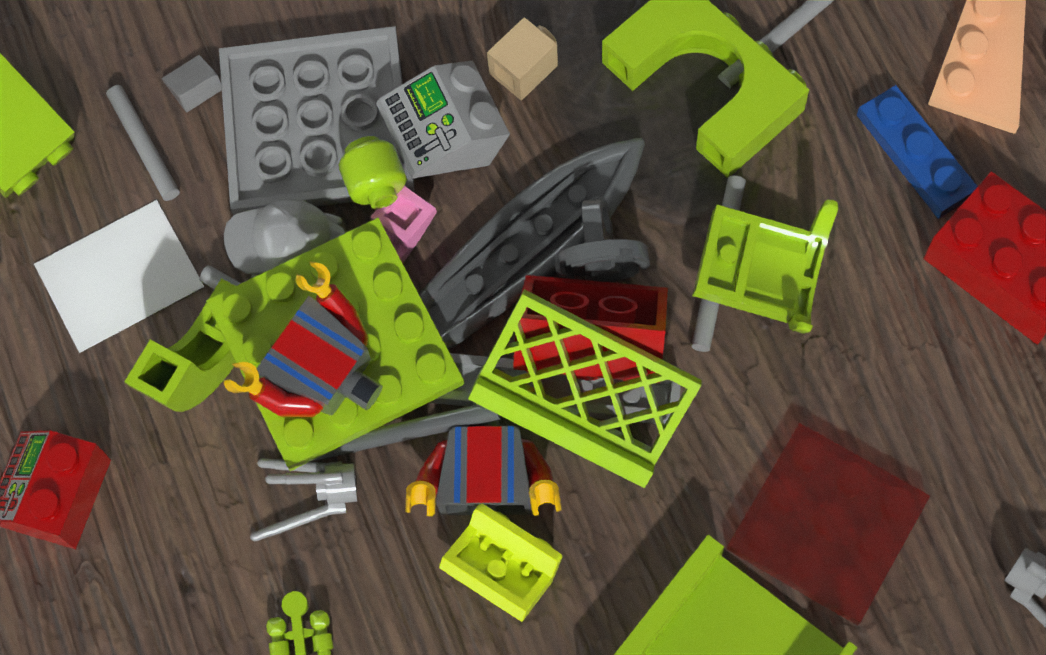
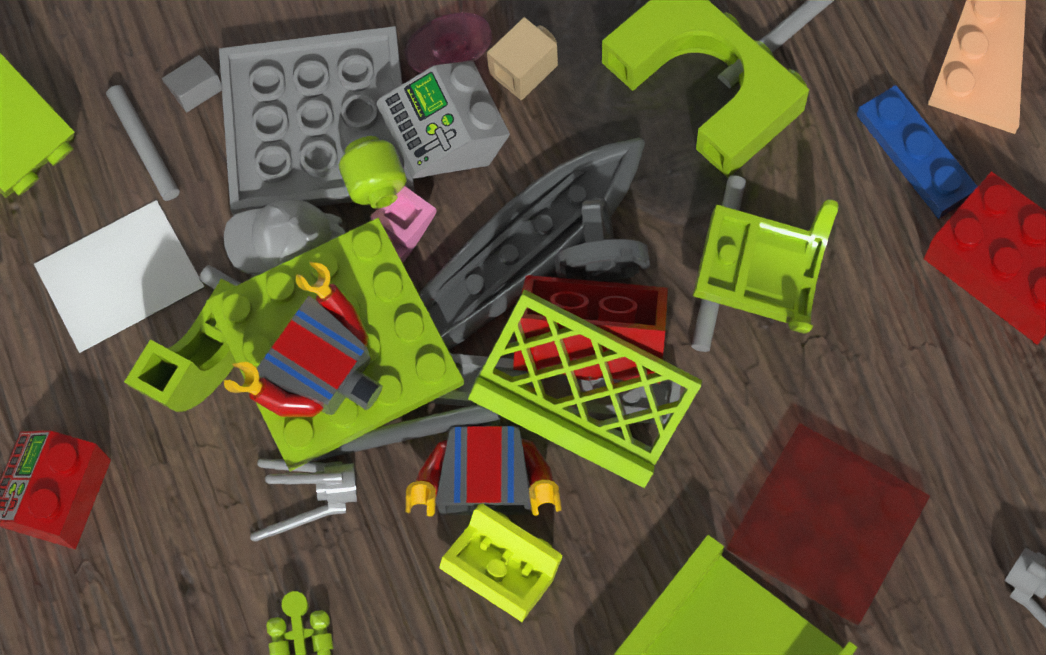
(448, 40): none -> clear pink dish

